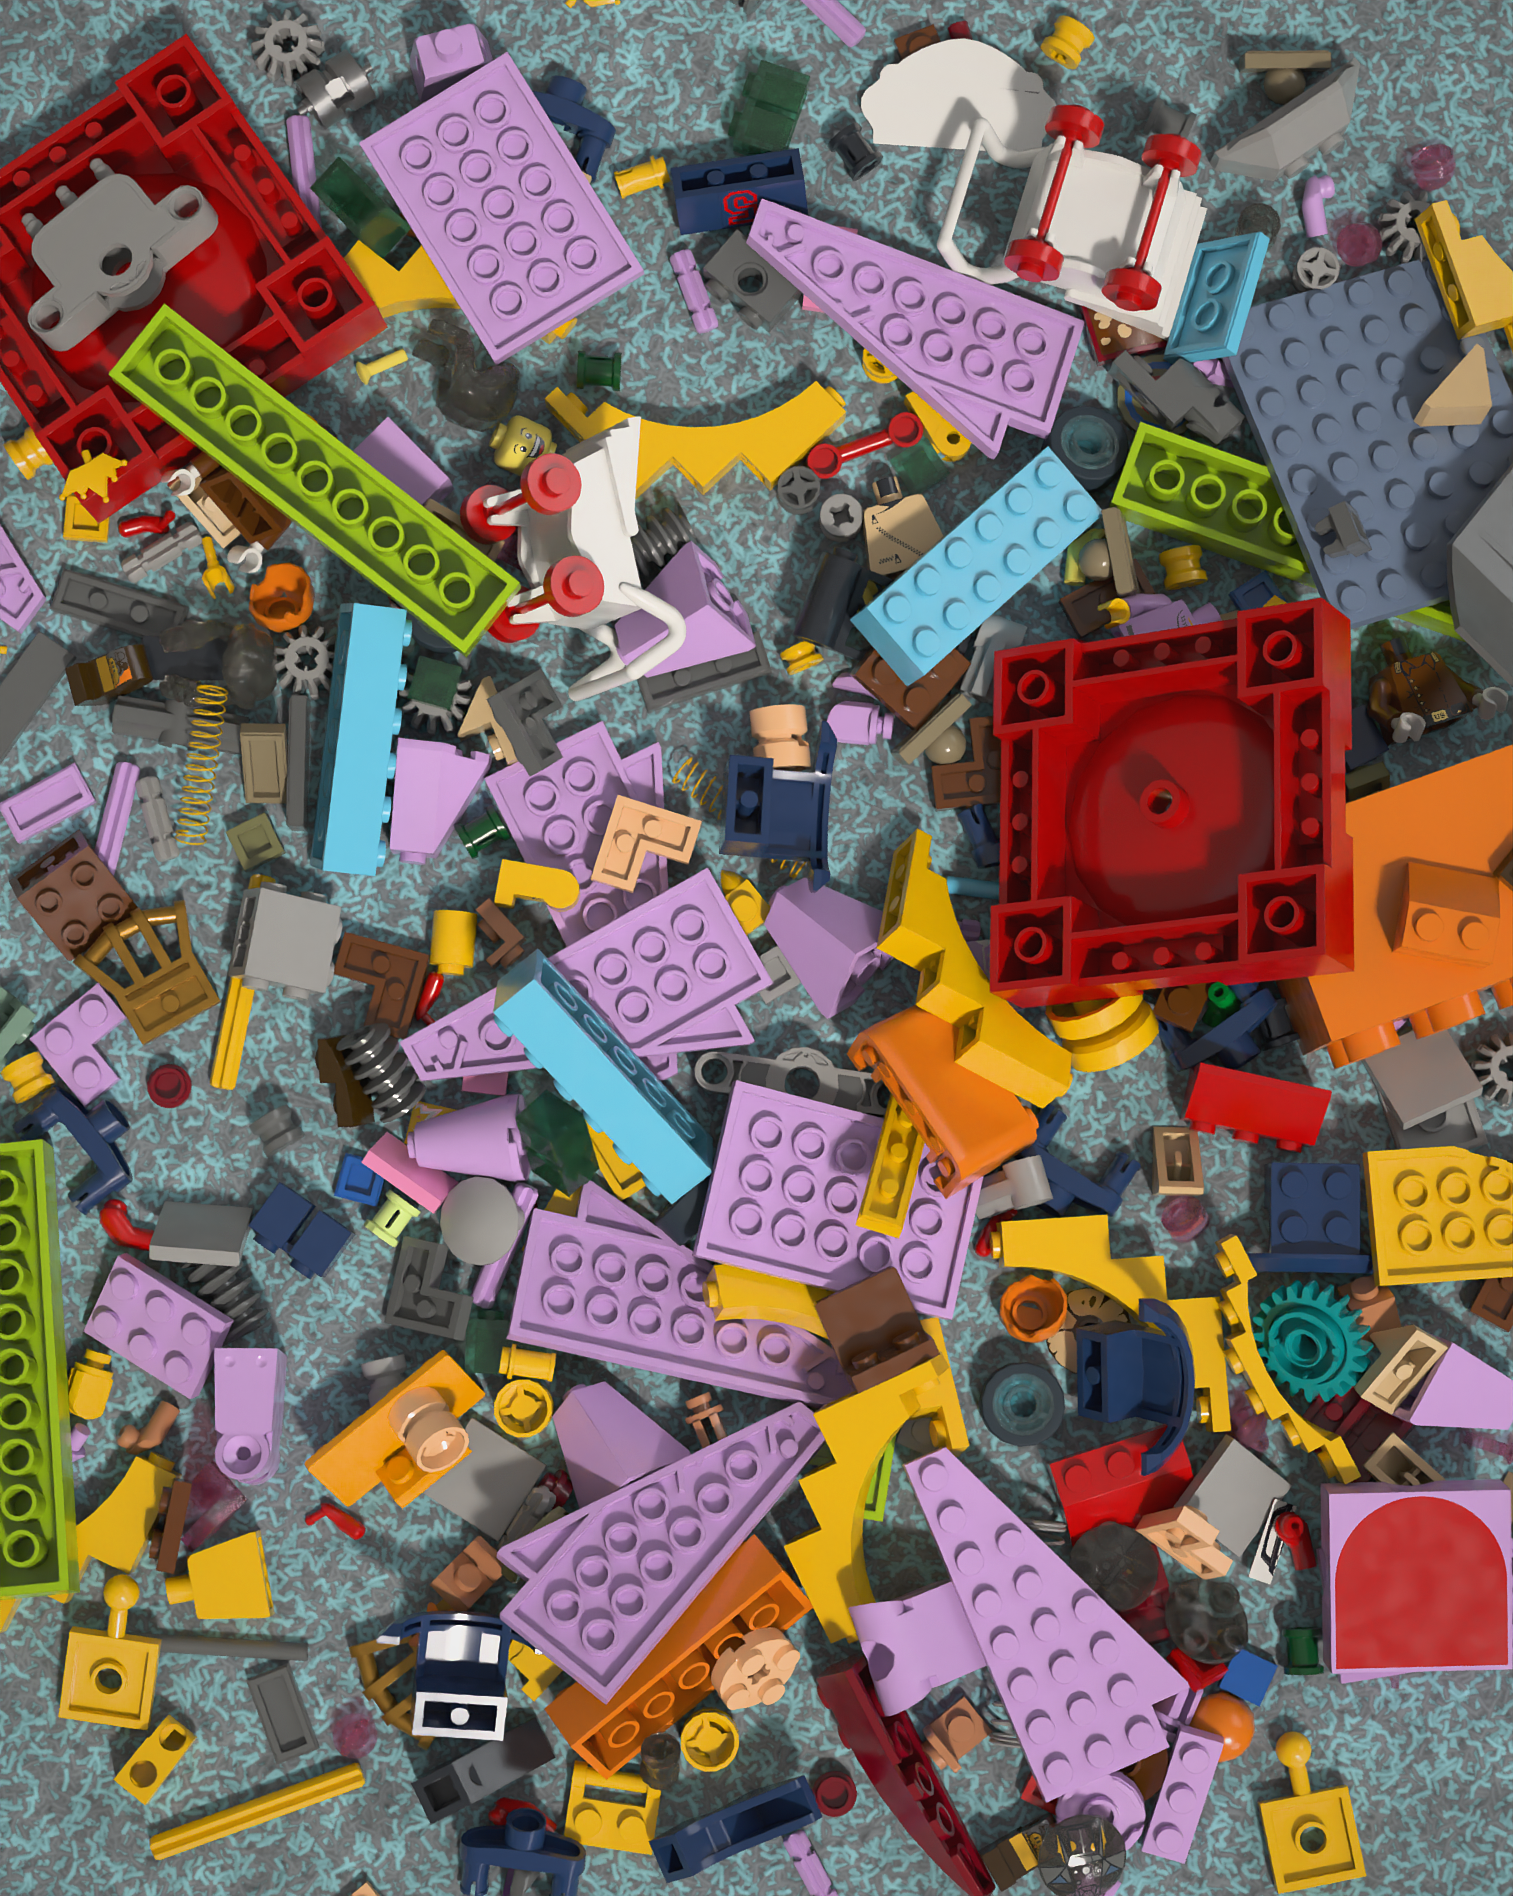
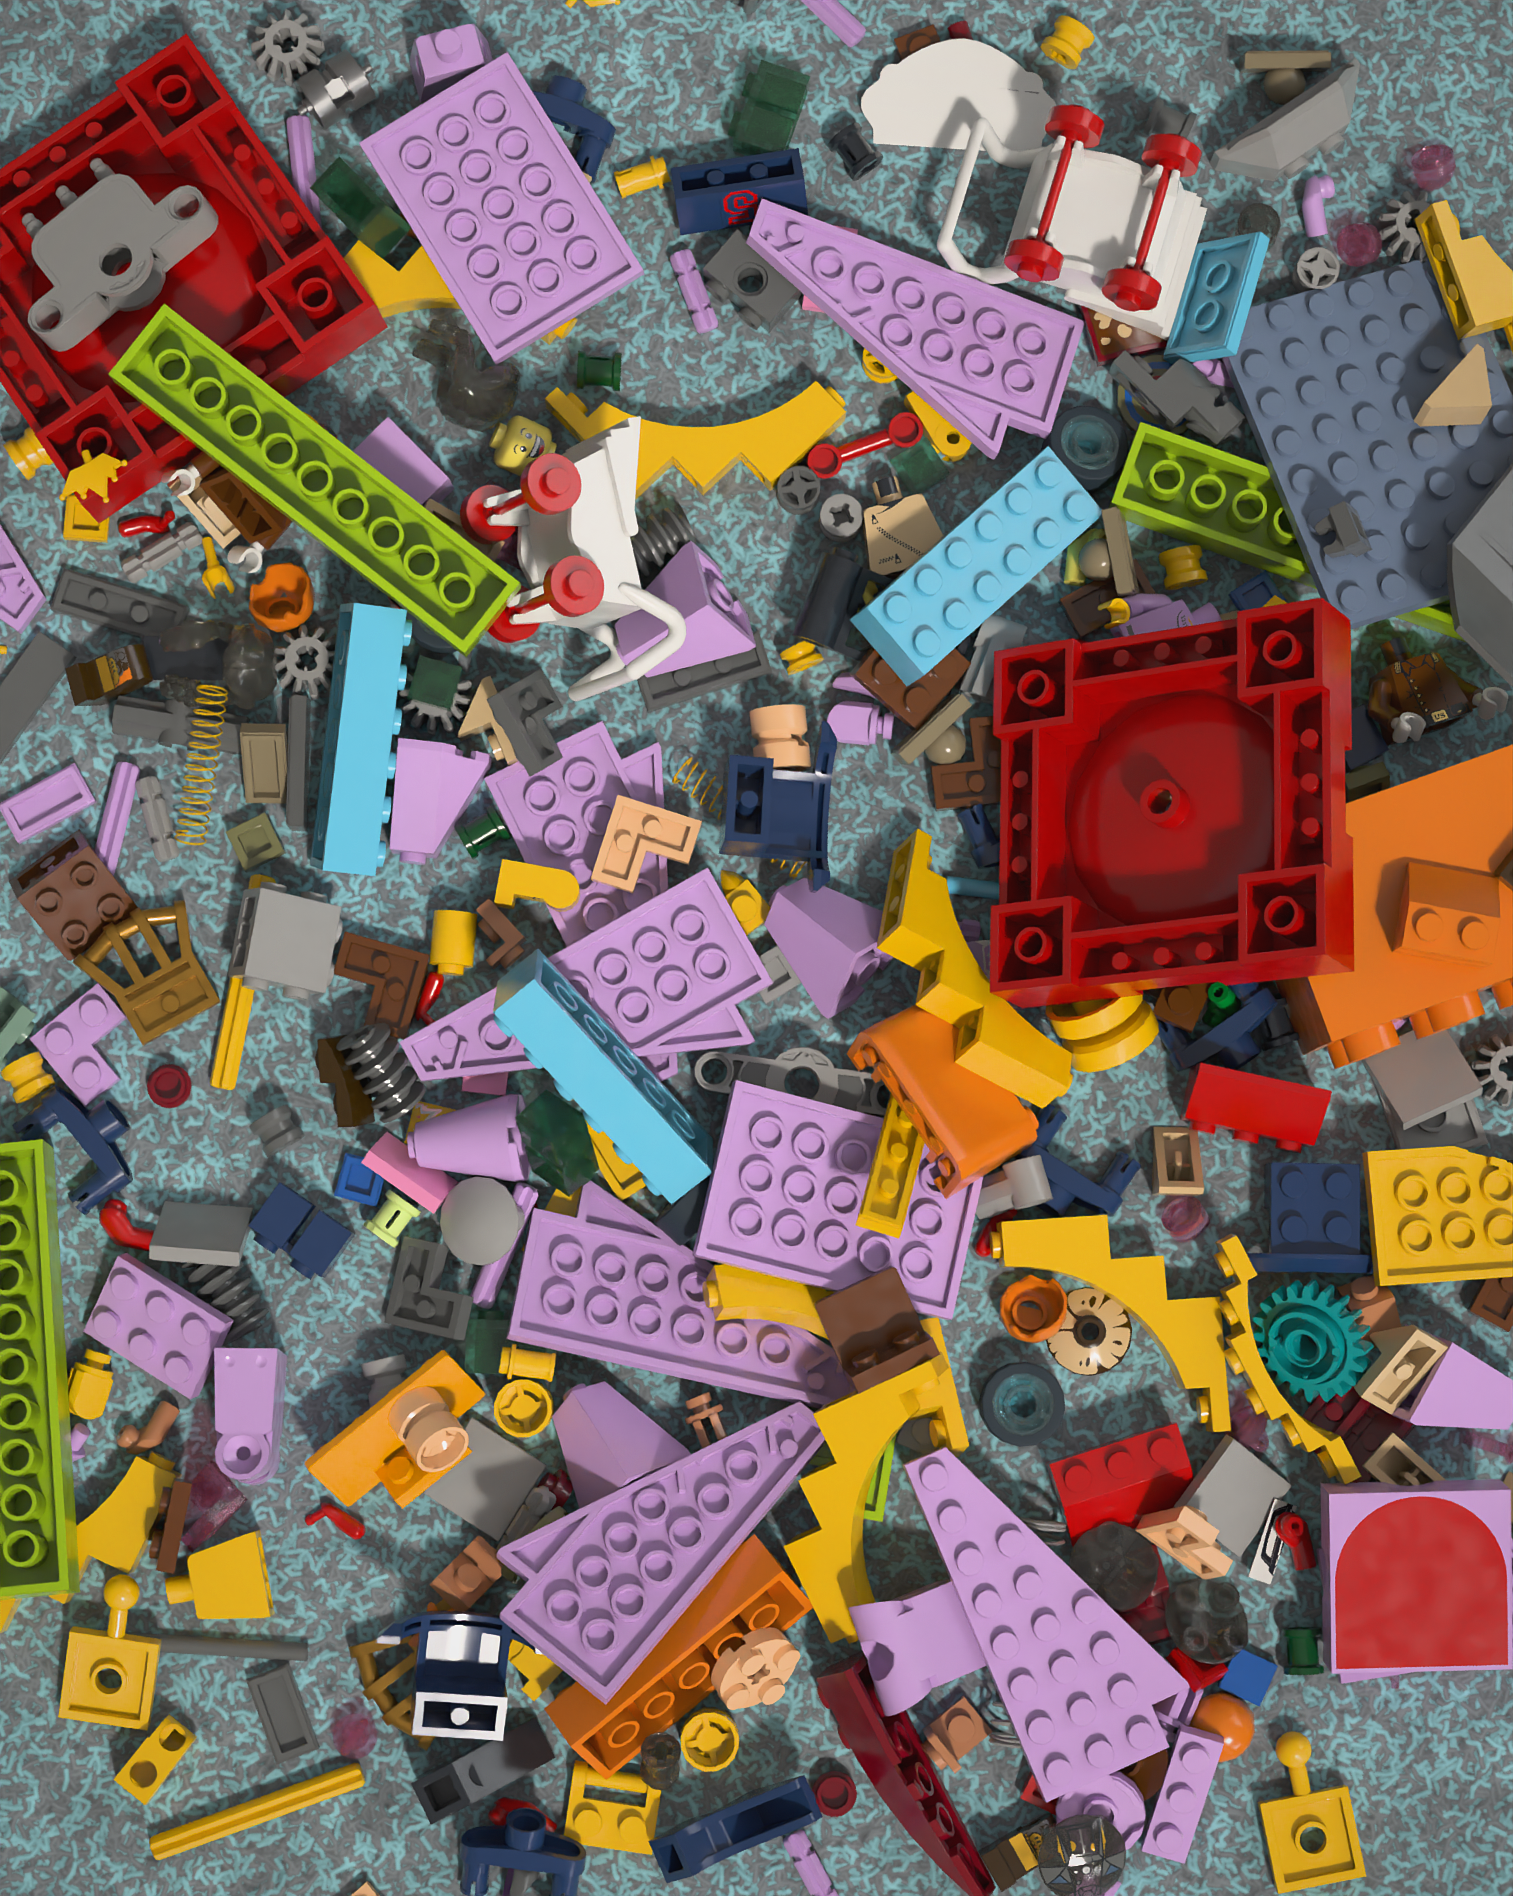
(365, 371): light yellow piece -> none
(1139, 1374): dark blue piece -> none

